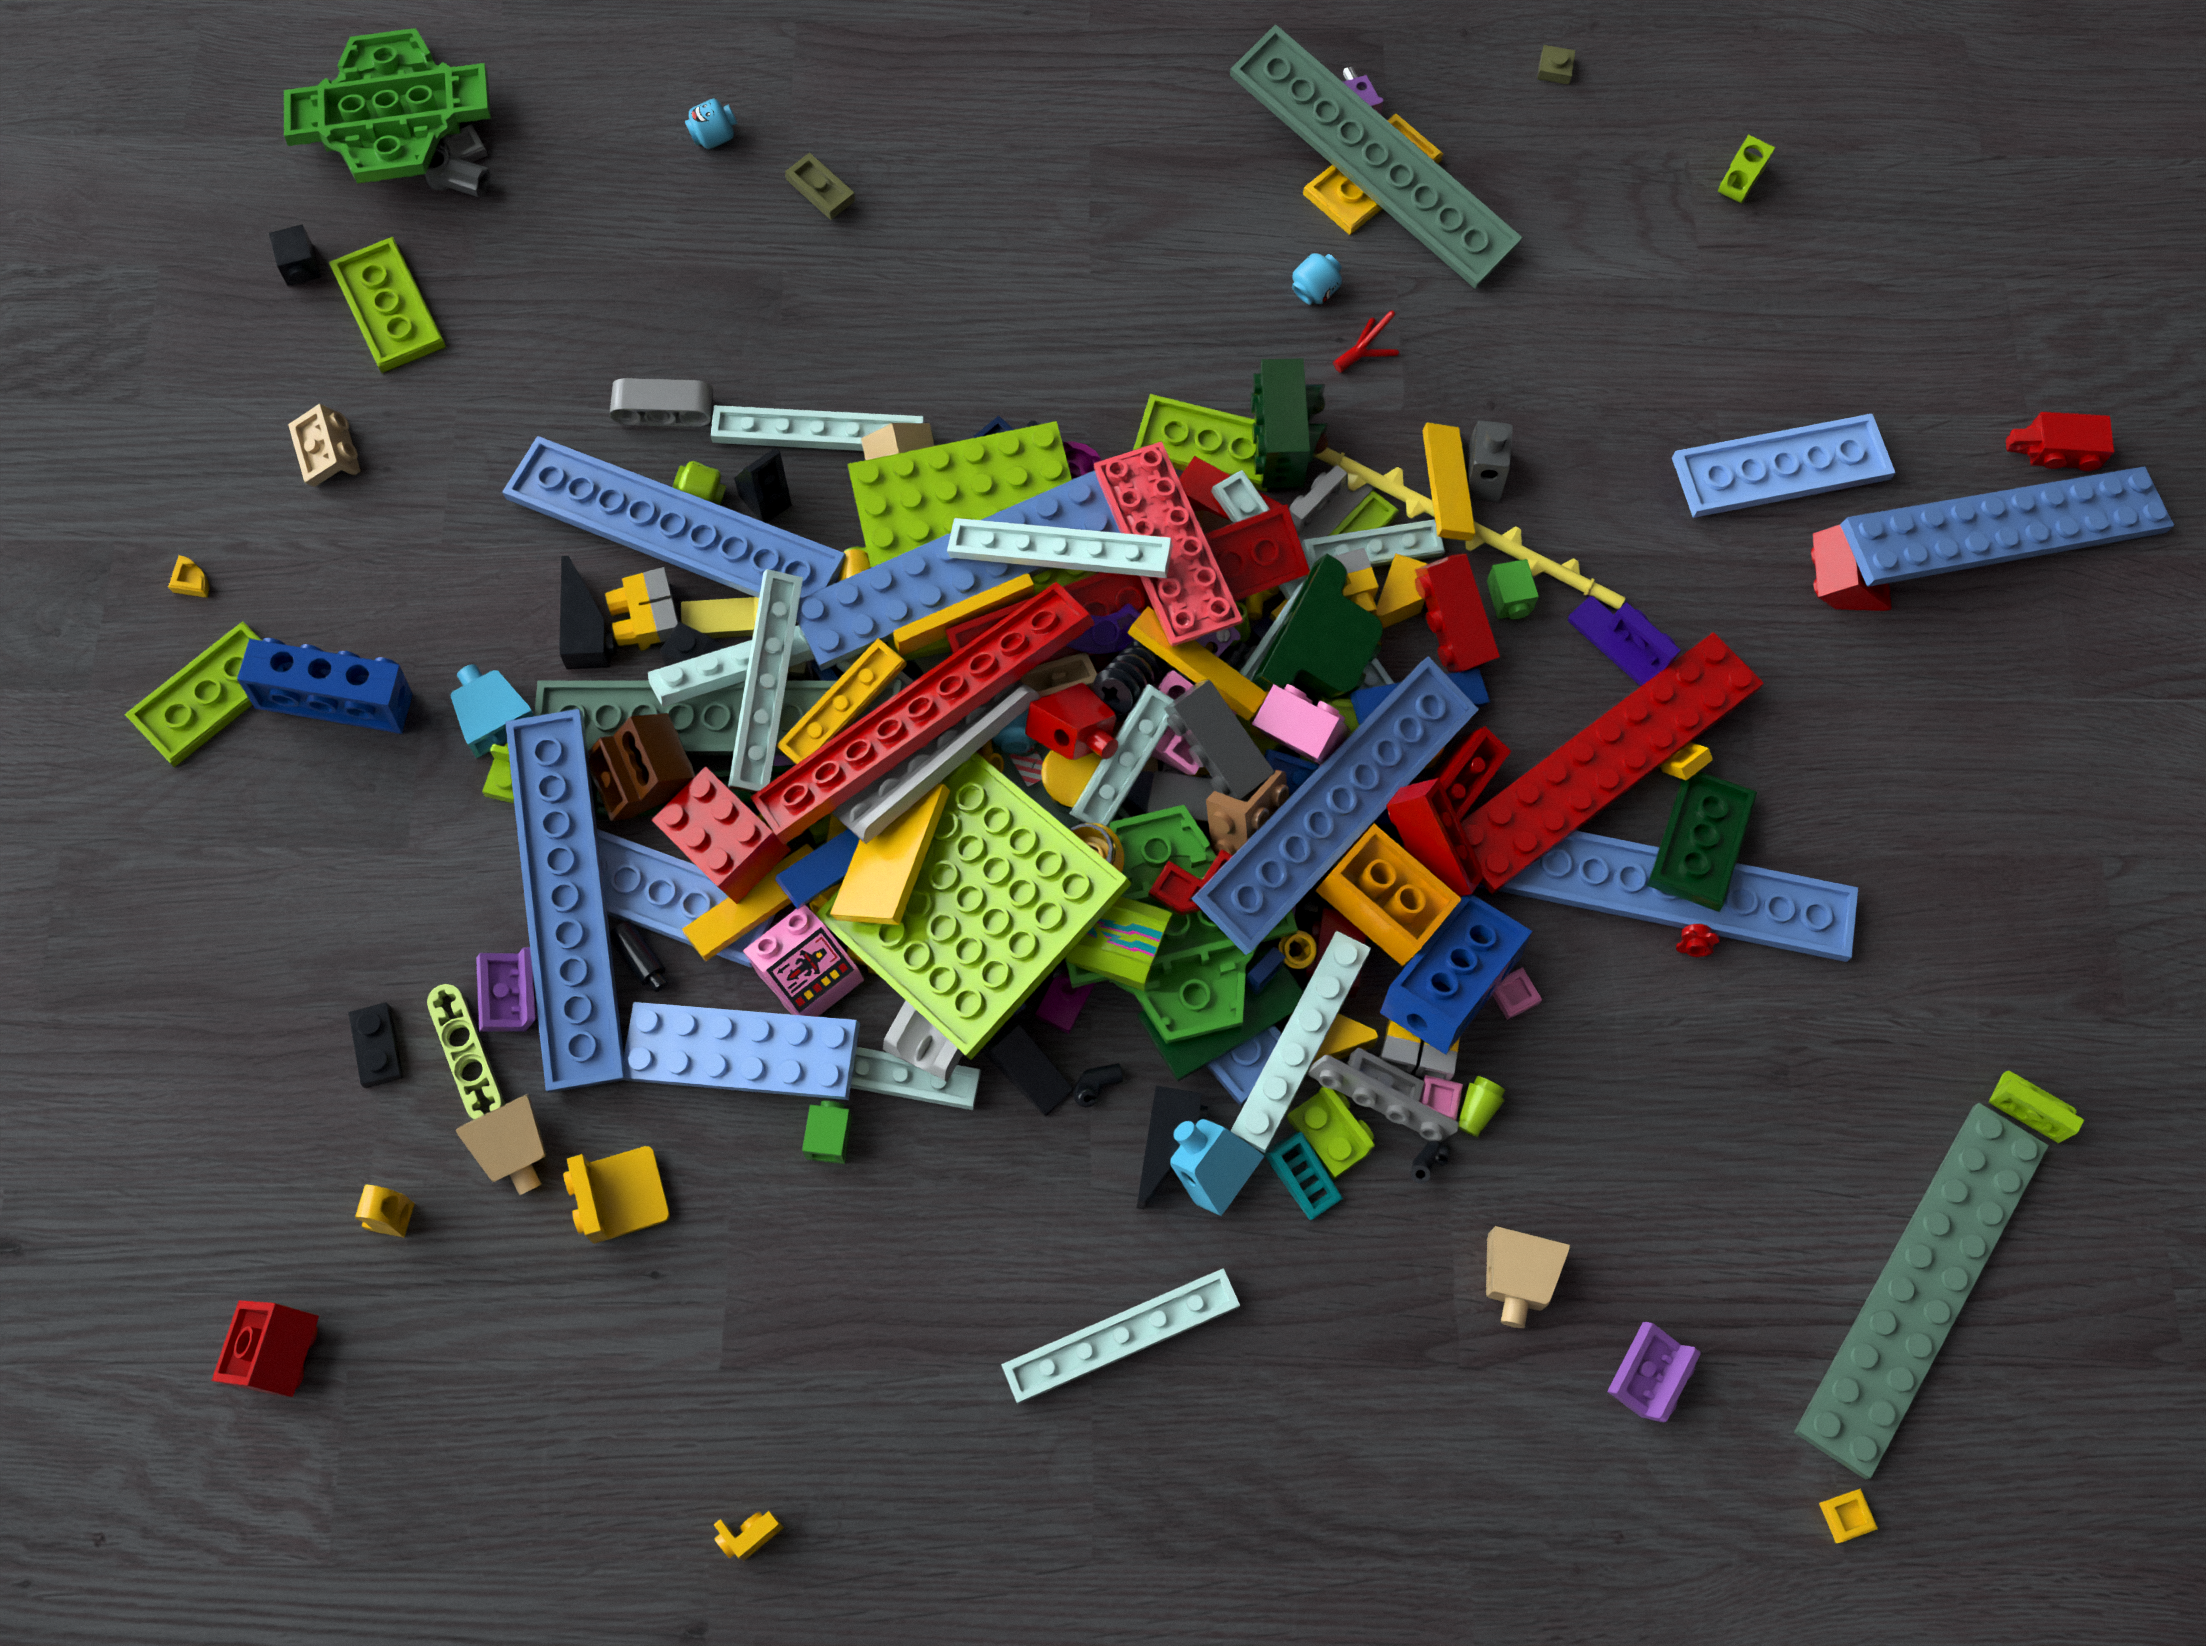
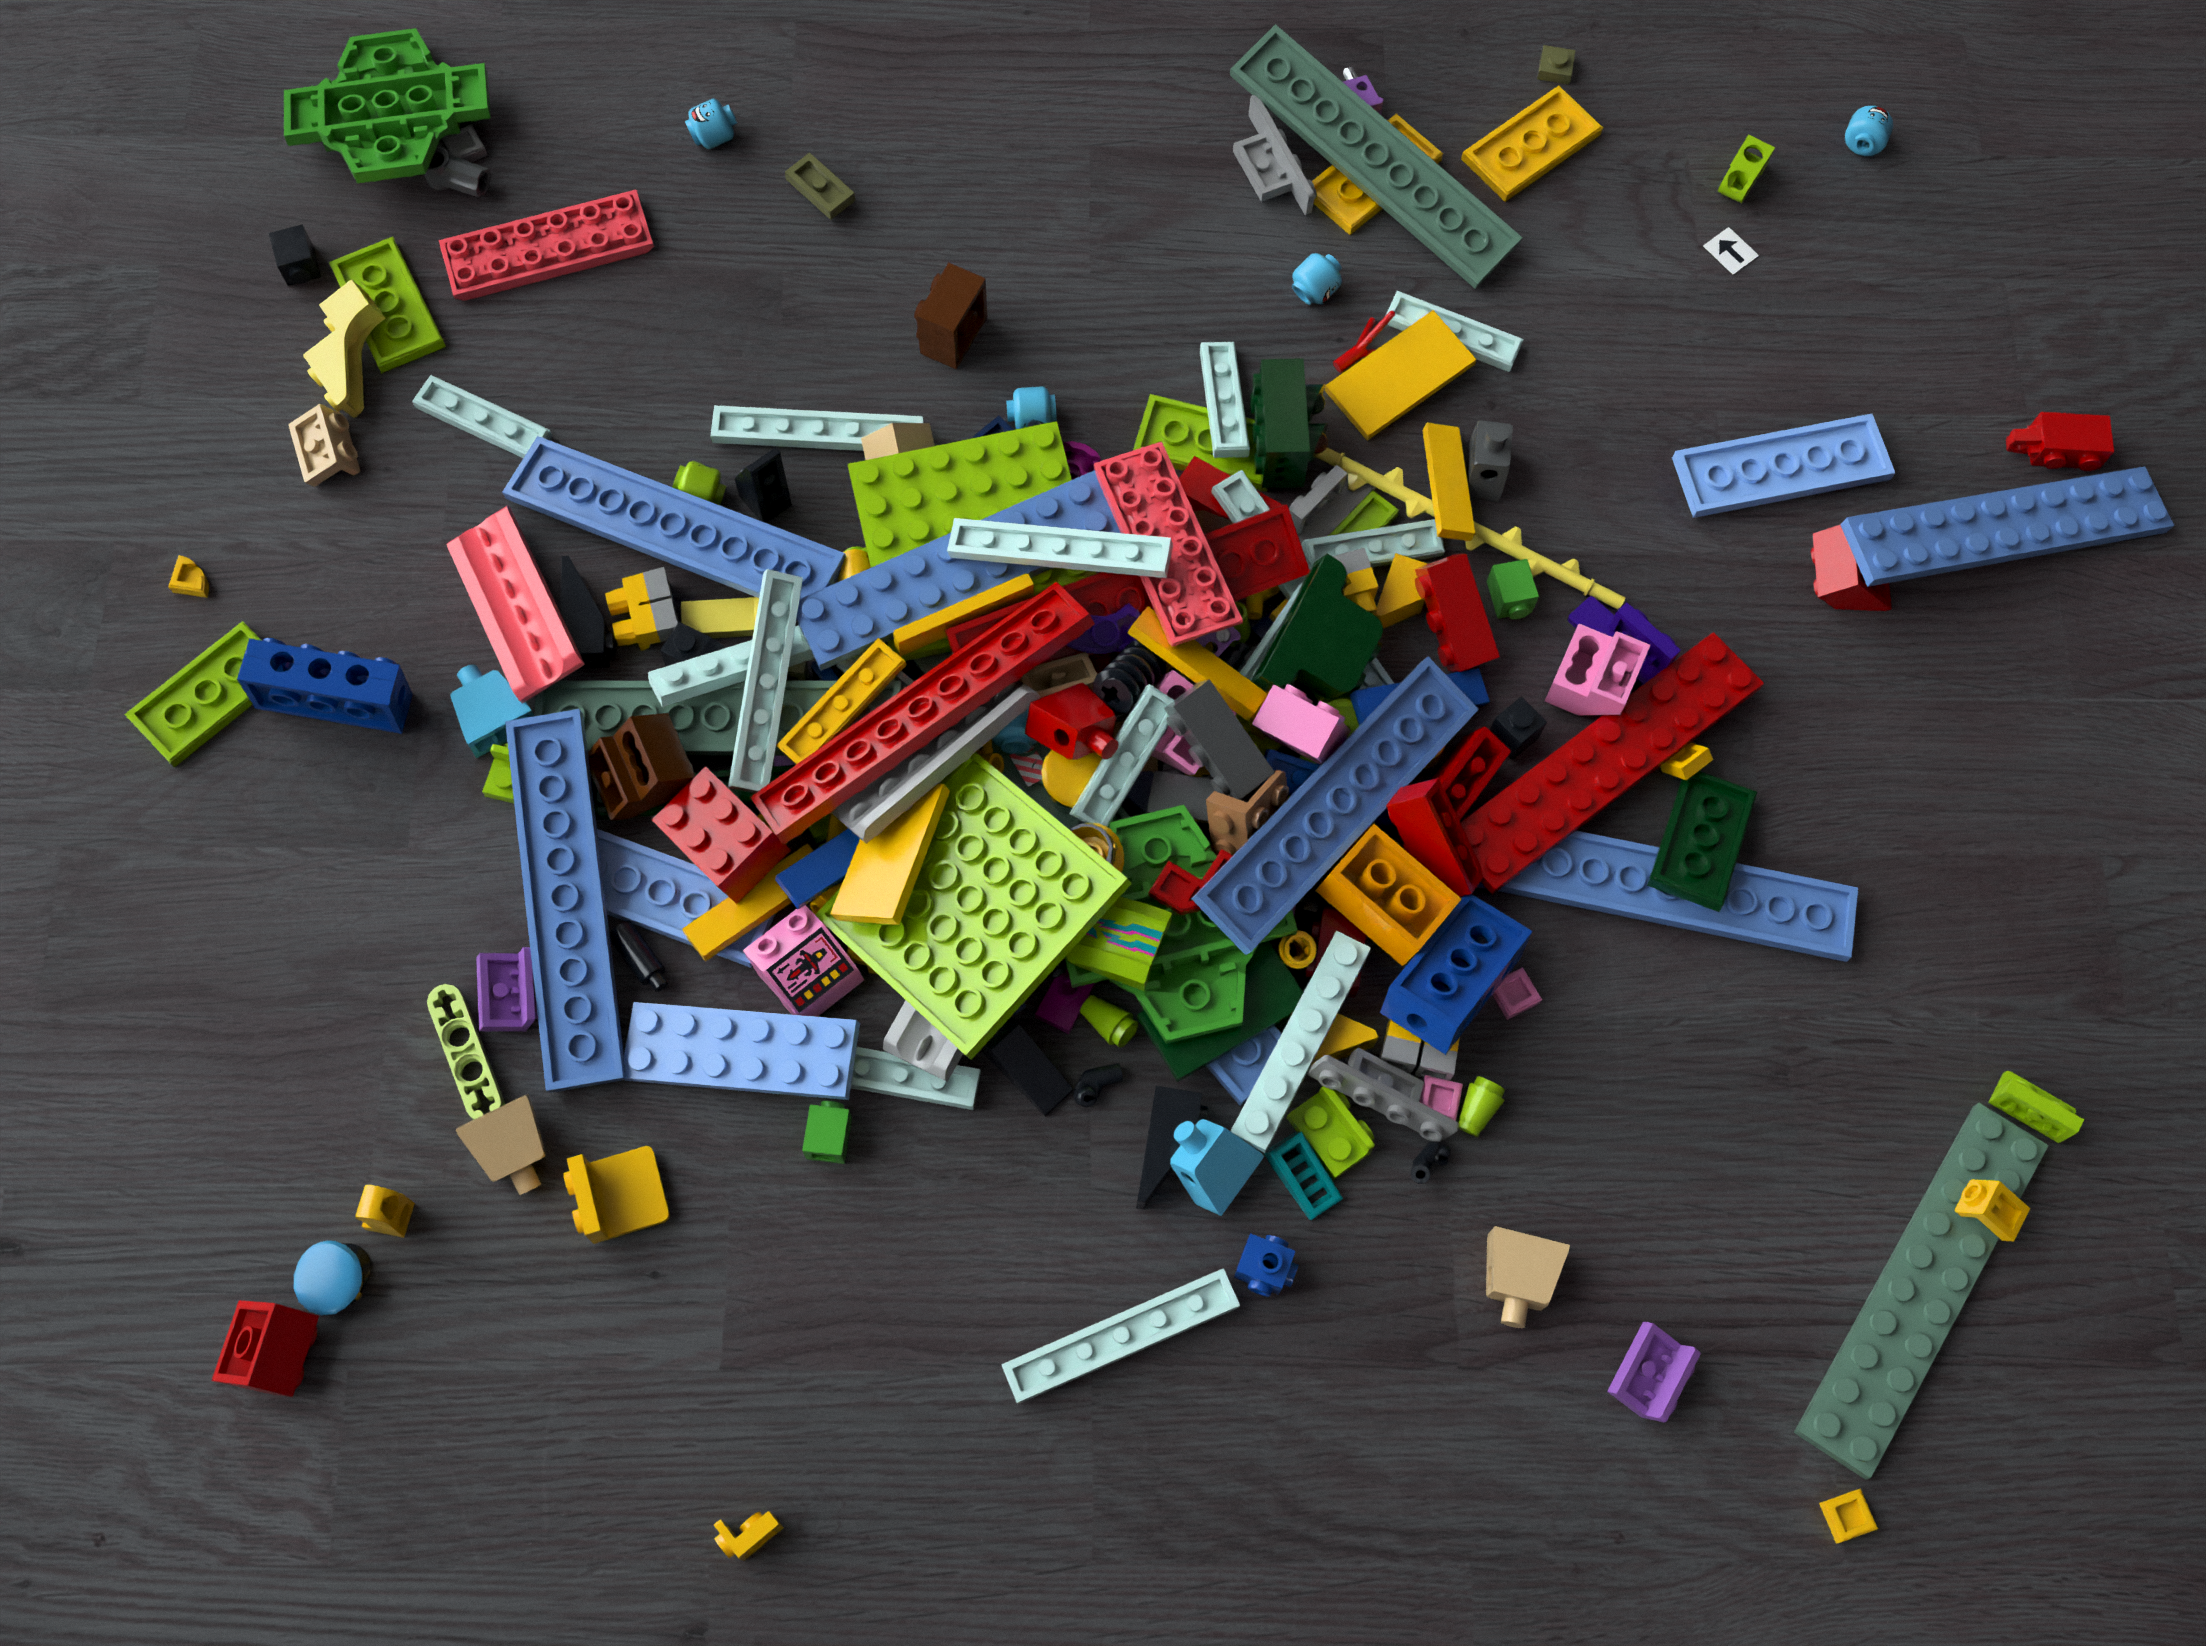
(331, 1277): none -> dark azure piece
(338, 357): none -> light yellow arch
(375, 1045): black plate -> none
(478, 416): none -> light aqua tile
(515, 605): none -> coral plate
(546, 246): none -> coral plate
(661, 402): light grey beam -> none
(951, 315): none -> reddish brown brick
(1031, 404): none -> medium azure head
(1109, 1020): none -> lime cone
(1224, 400): none -> light aqua tile
(1265, 970): dark blue tile -> none
(1270, 162): none -> light grey bracket
(1271, 1251): none -> blue brick
(1400, 375): none -> yellow tile
(1482, 341): none -> light aqua tile
(1518, 727): none -> black brick
(1531, 143): none -> yellow tile
(1597, 673): none -> bright pink piece
(1697, 940): red plate -> none
(1730, 250): none -> white sticker
(1869, 127): none -> medium azure head
(1993, 1206): none -> yellow bracket

